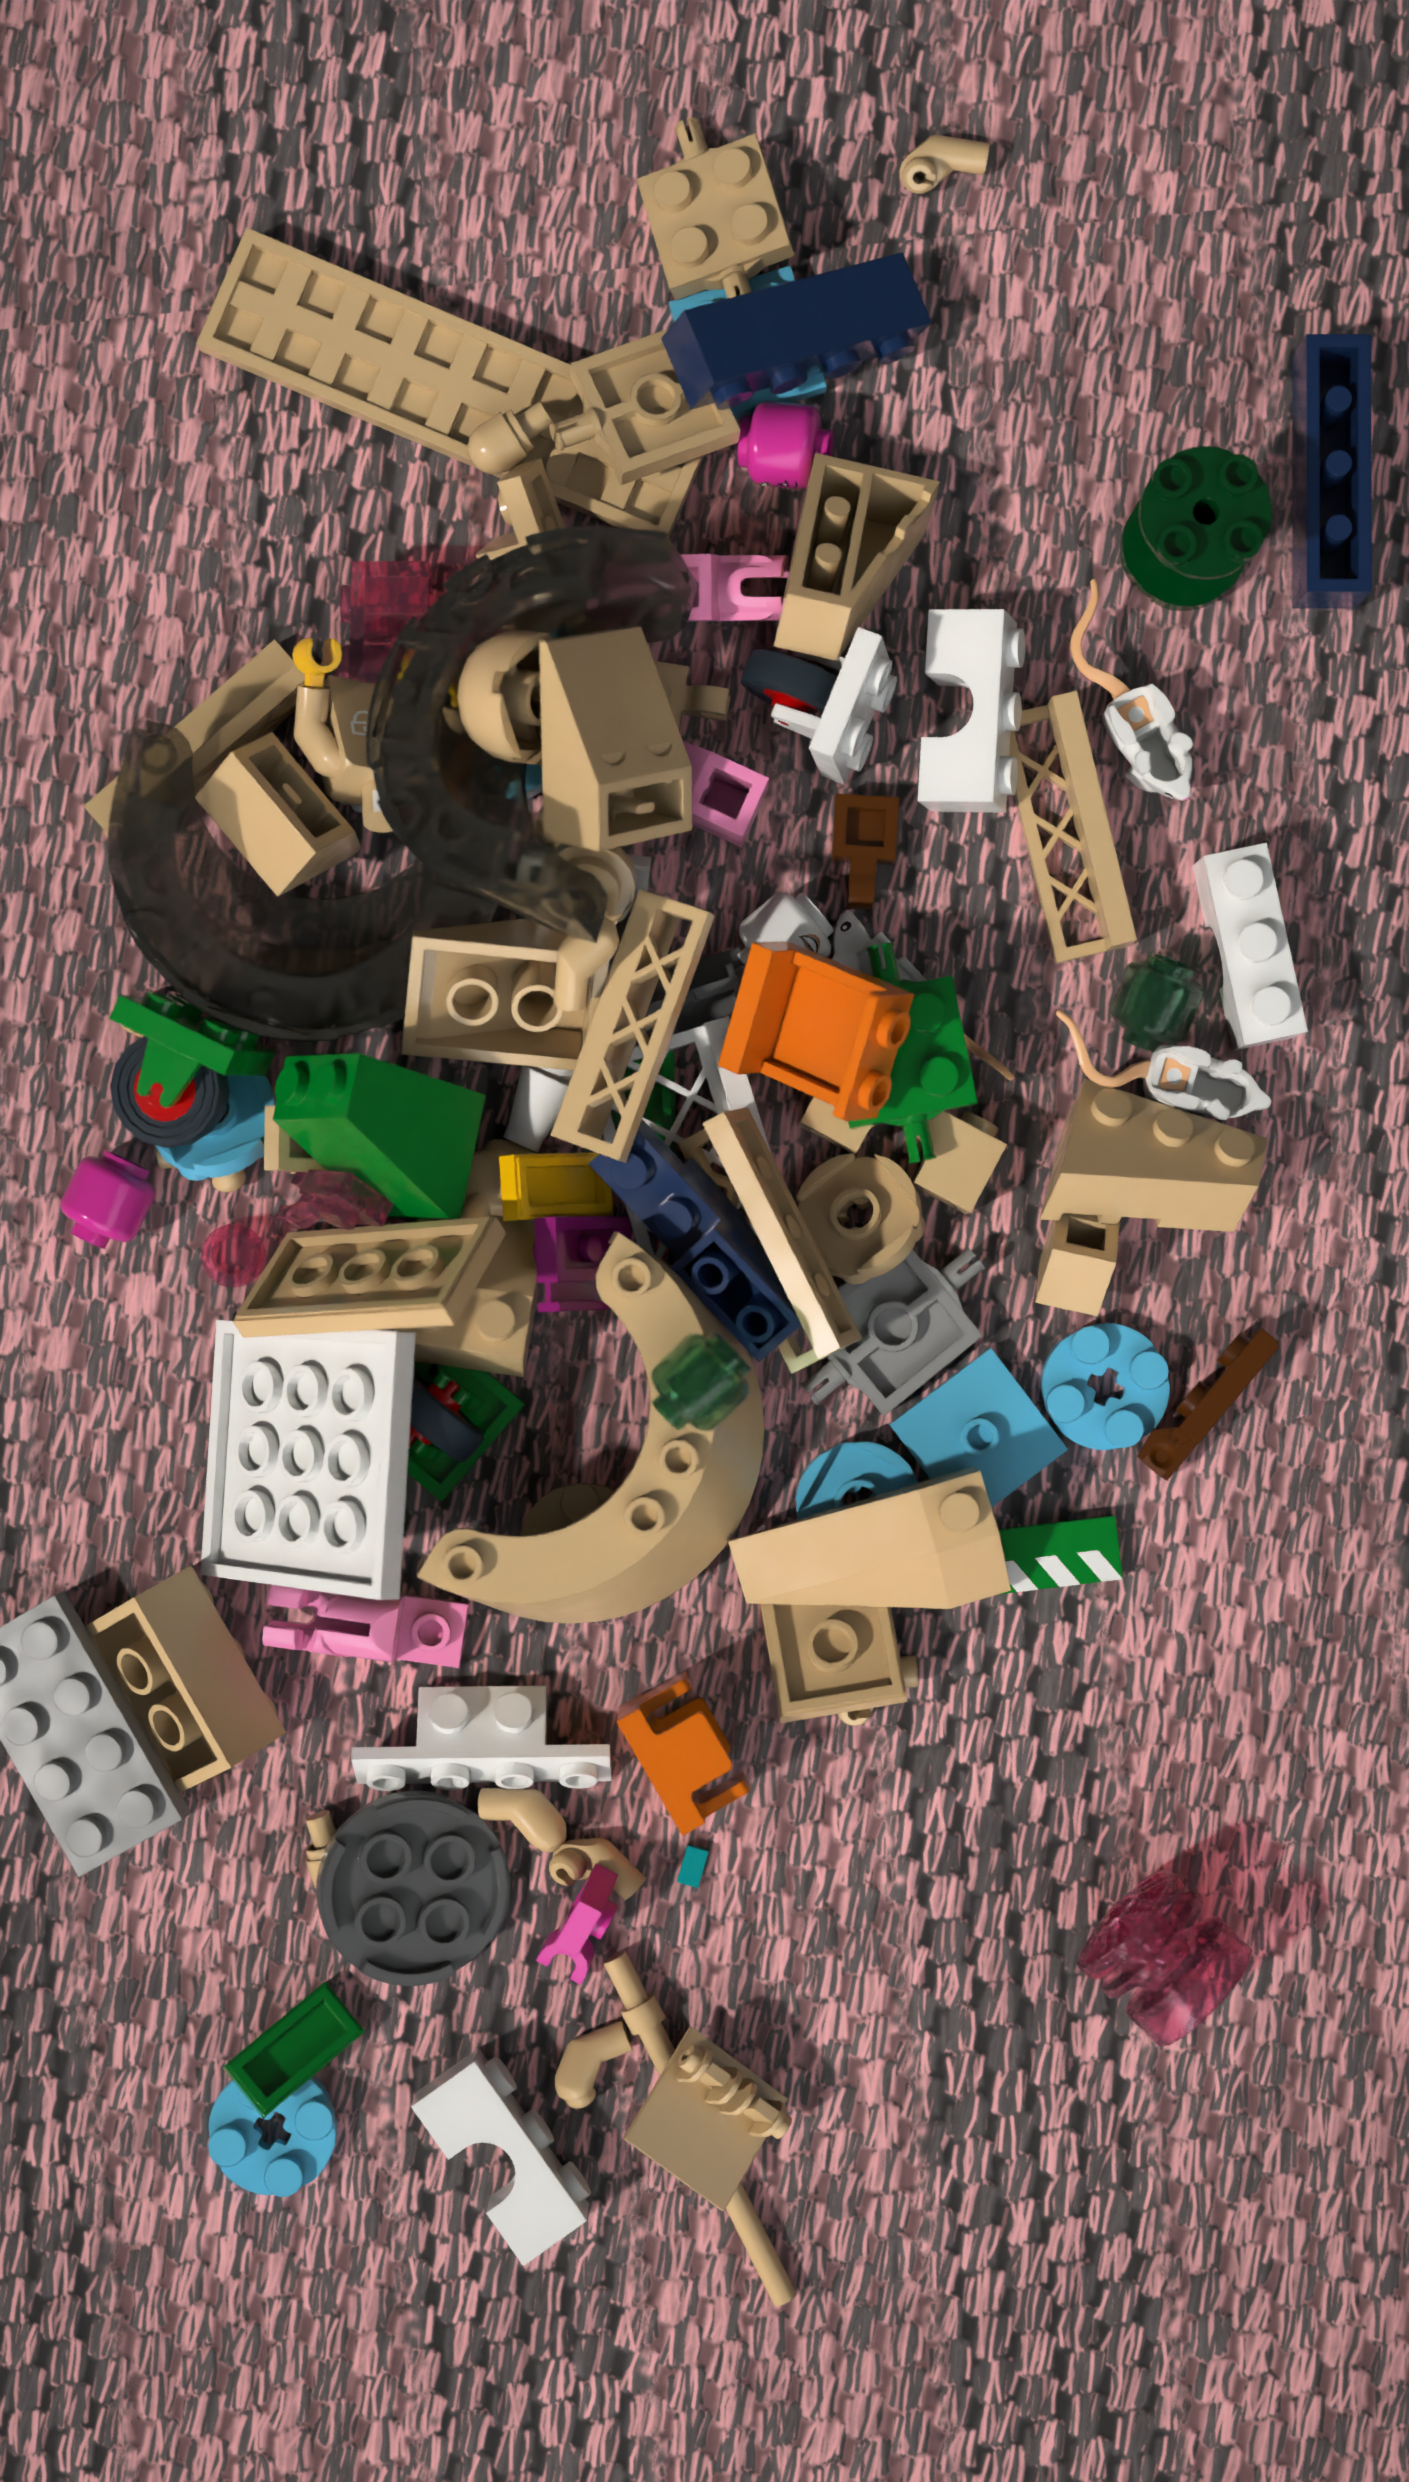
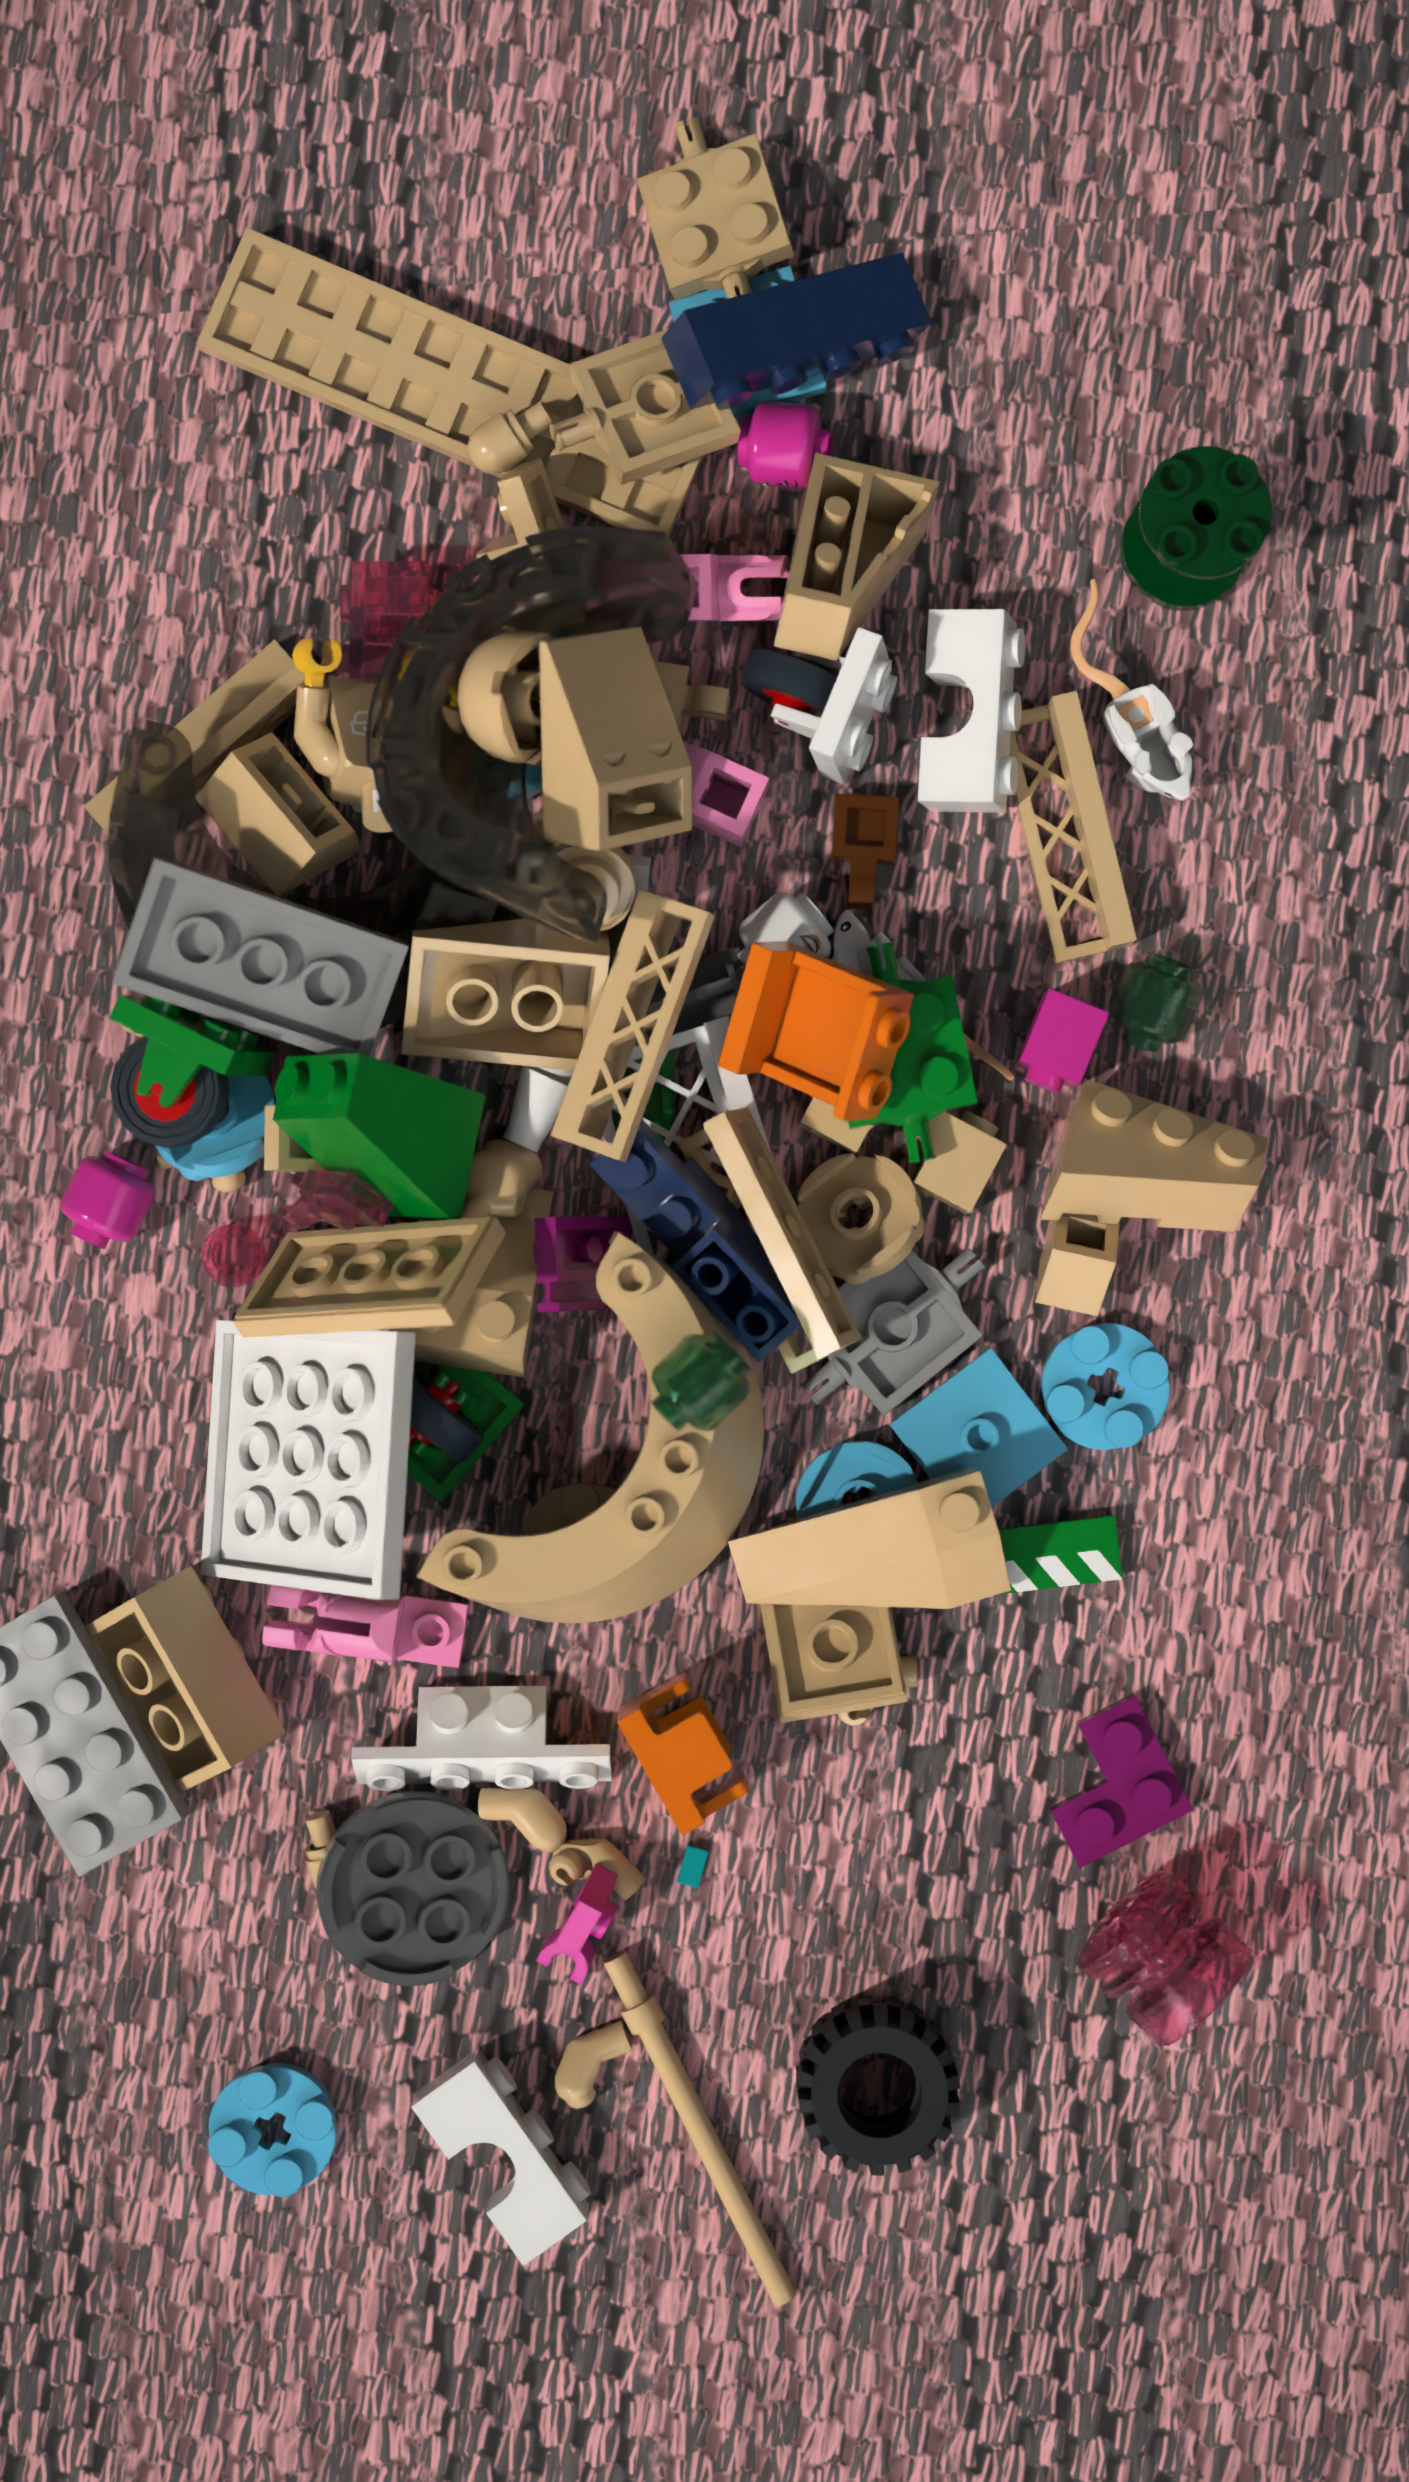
(259, 961): none -> light grey plate
(293, 2050): green tile -> none
(552, 1186): yellow tile -> none
(577, 962): tan arm -> none
(707, 2119): tan hinge -> none
(887, 2137): none -> black tyre
(938, 158): tan arm -> none
(1060, 1041): none -> dark pink brick
(1137, 1788): none -> magenta plate
(1183, 1079): white animal -> none
(1205, 1406): reddish brown hinge -> none
(1257, 965): white arch -> none
(1331, 471): dark blue brick -> none

